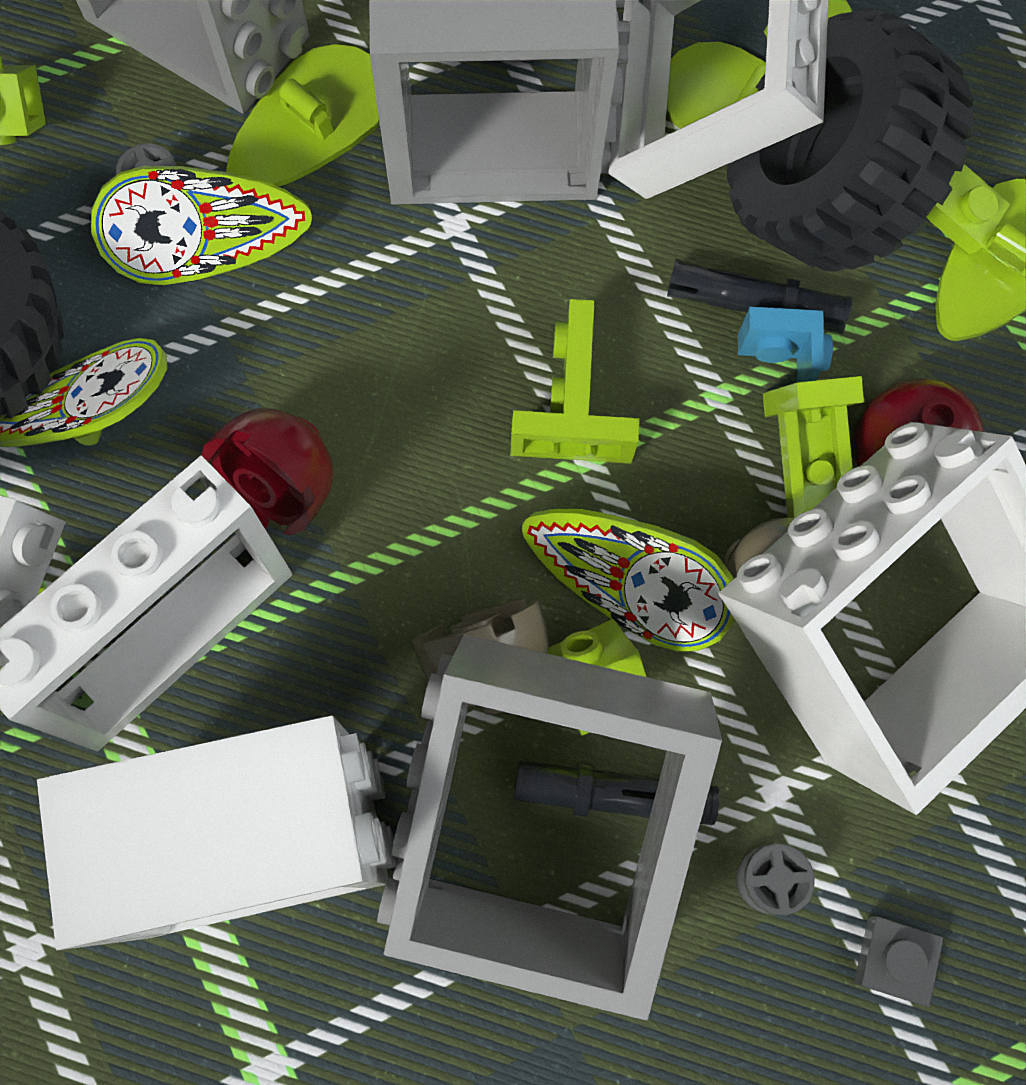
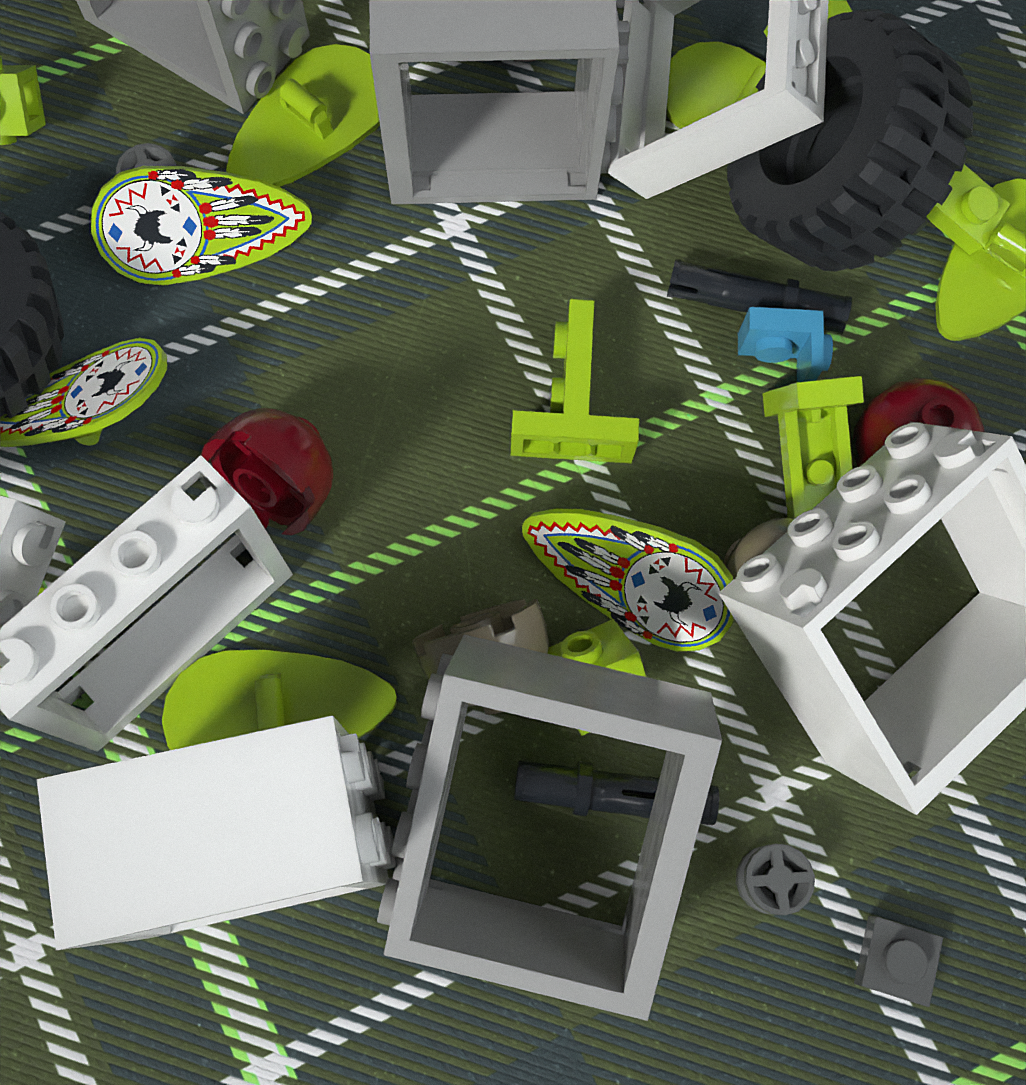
(270, 689): none -> lime shield

